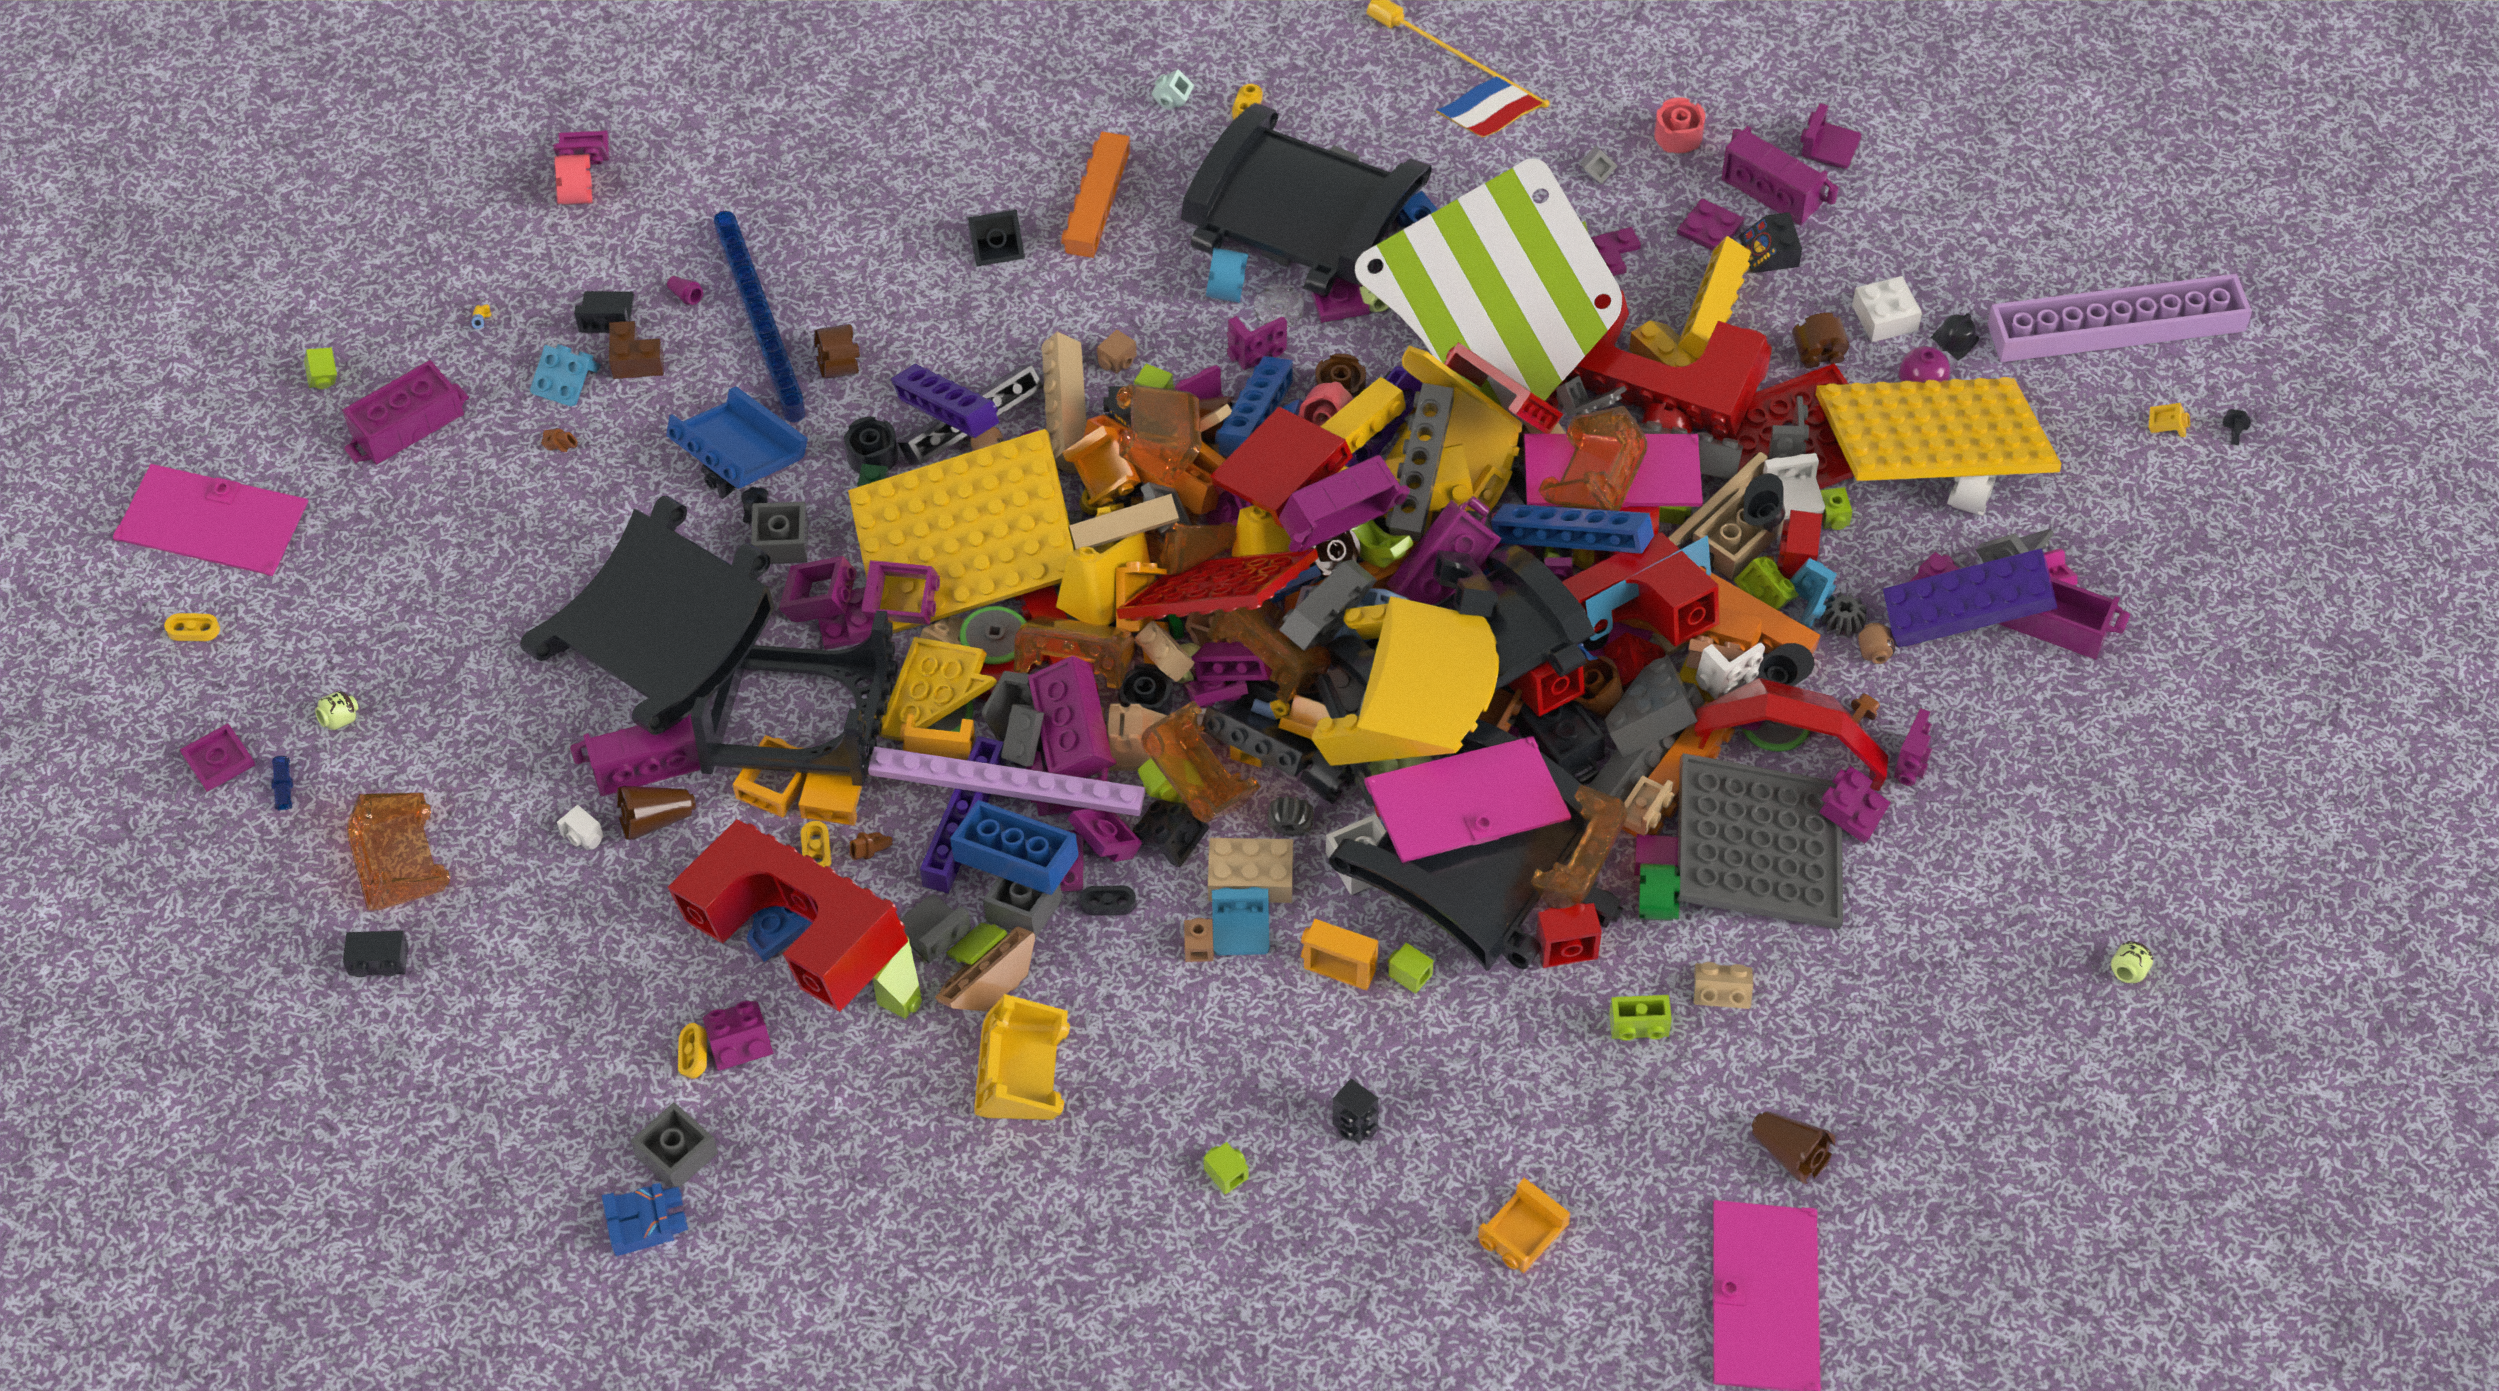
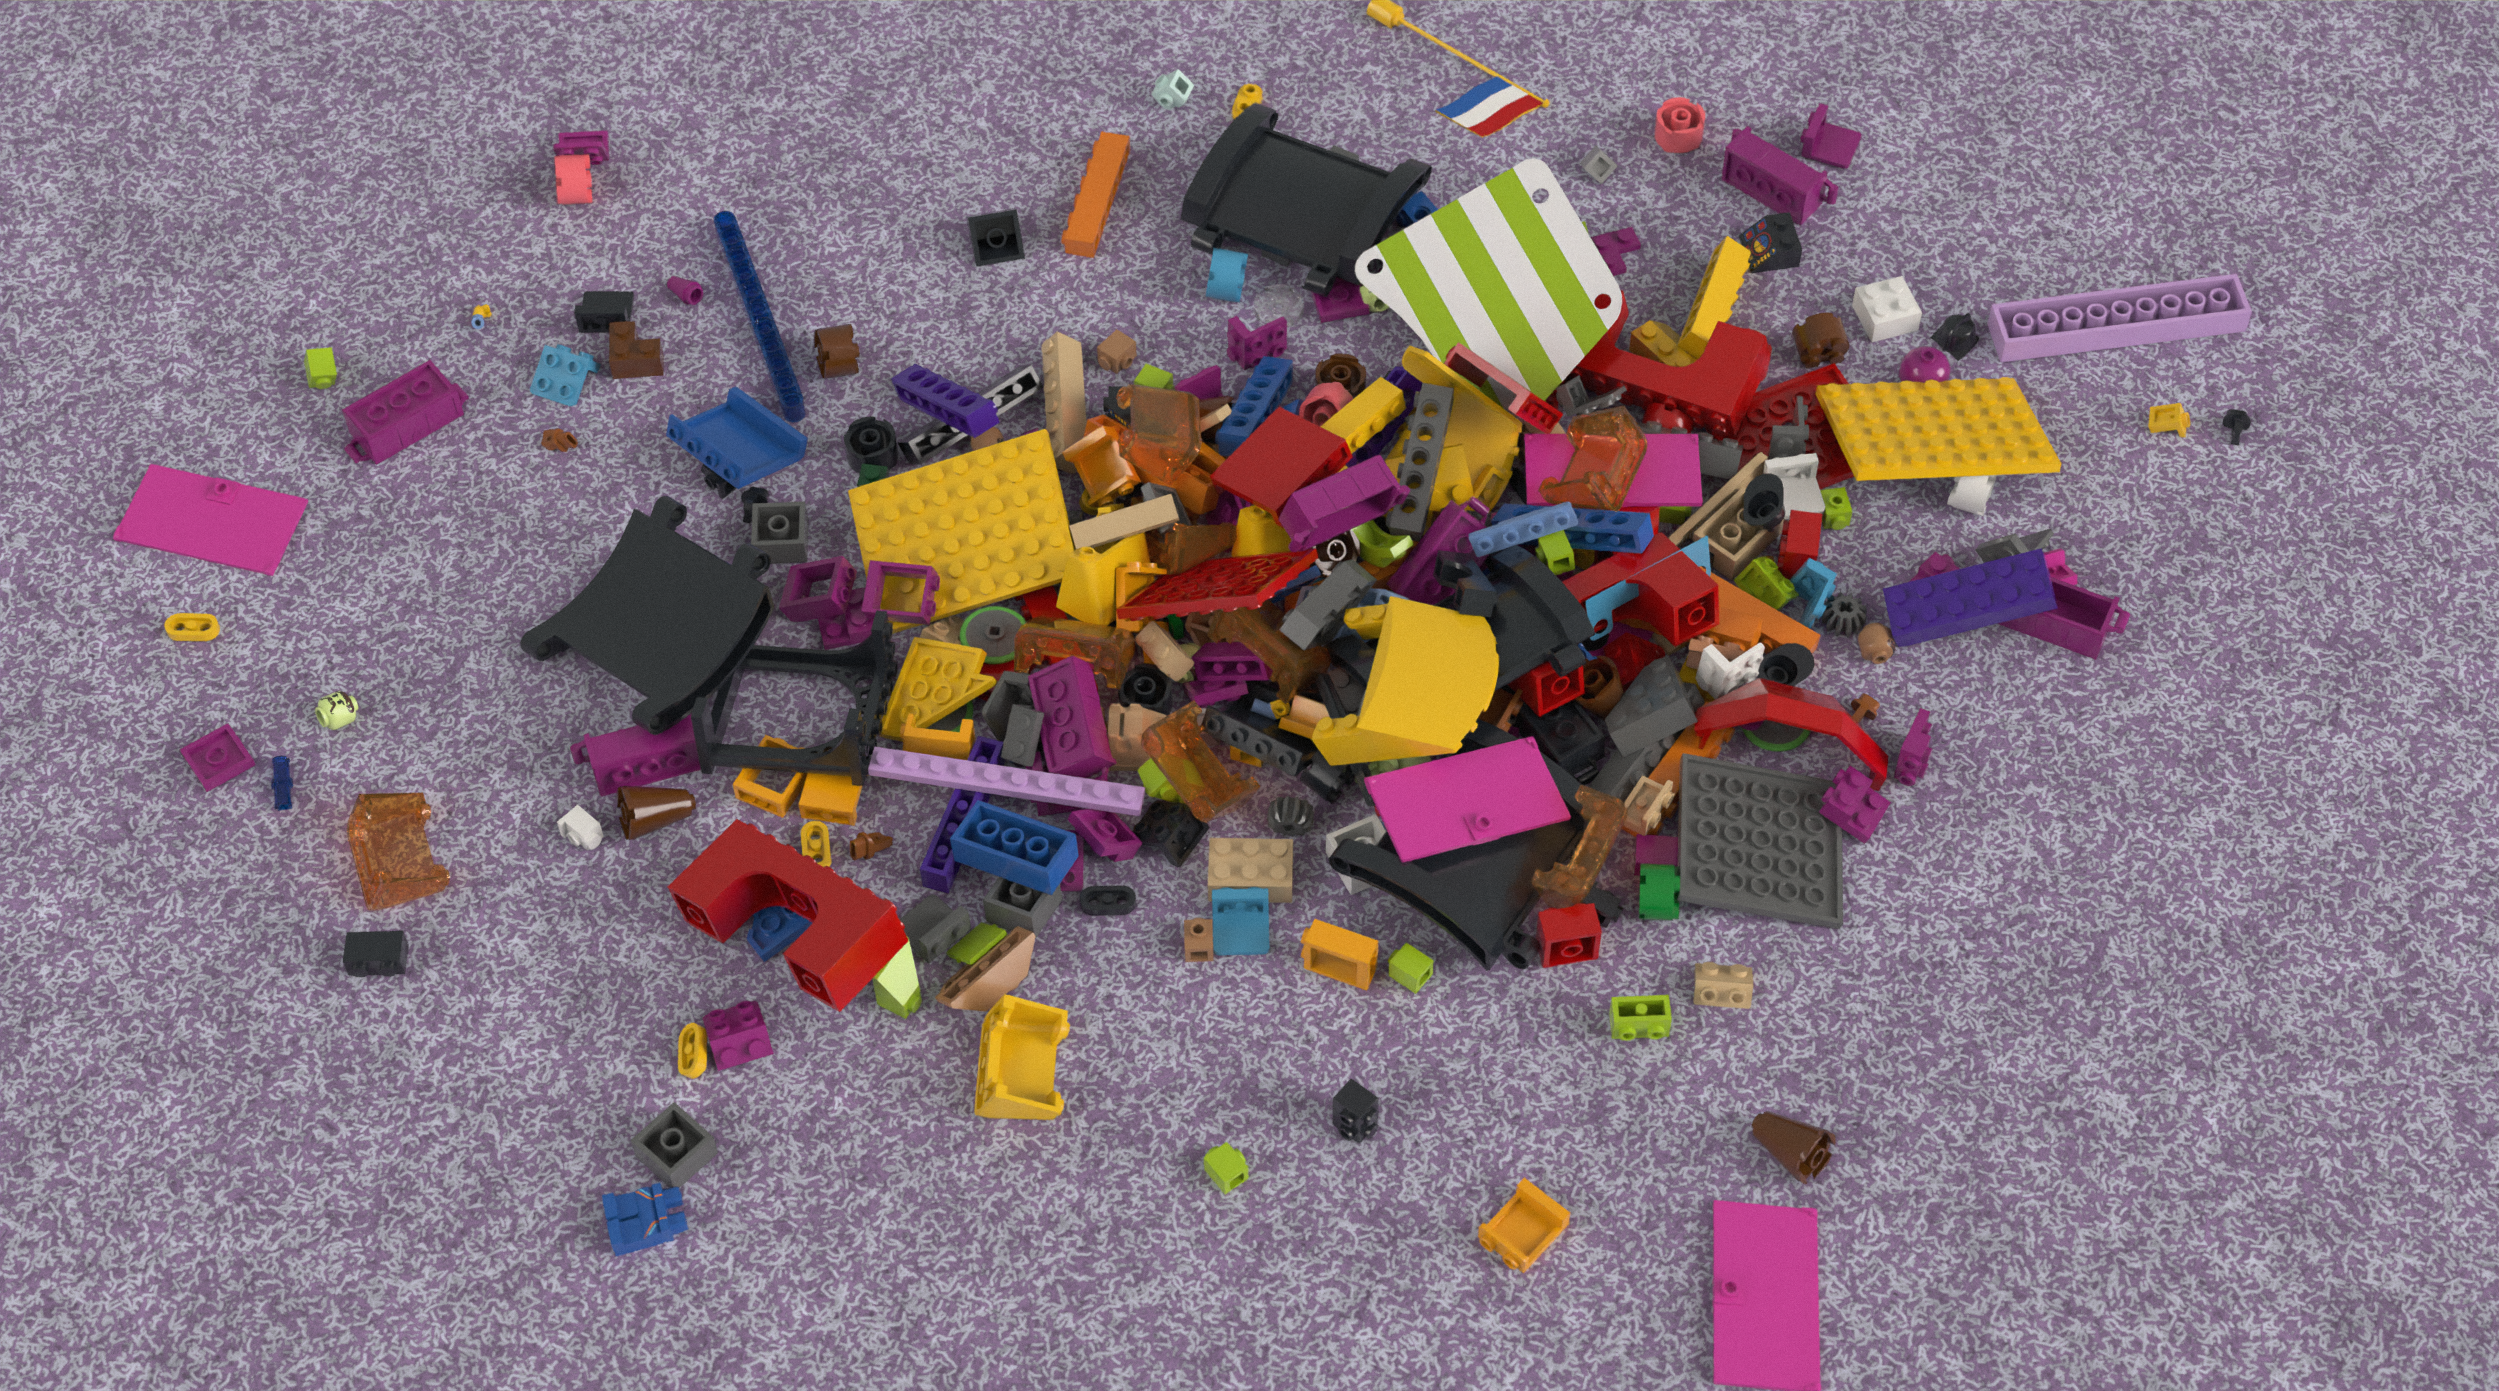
(1523, 528): none -> medium blue bracket
(1556, 552): none -> lime brick
(1709, 224): magenta plate -> none
(2132, 962): yellowish green head -> none

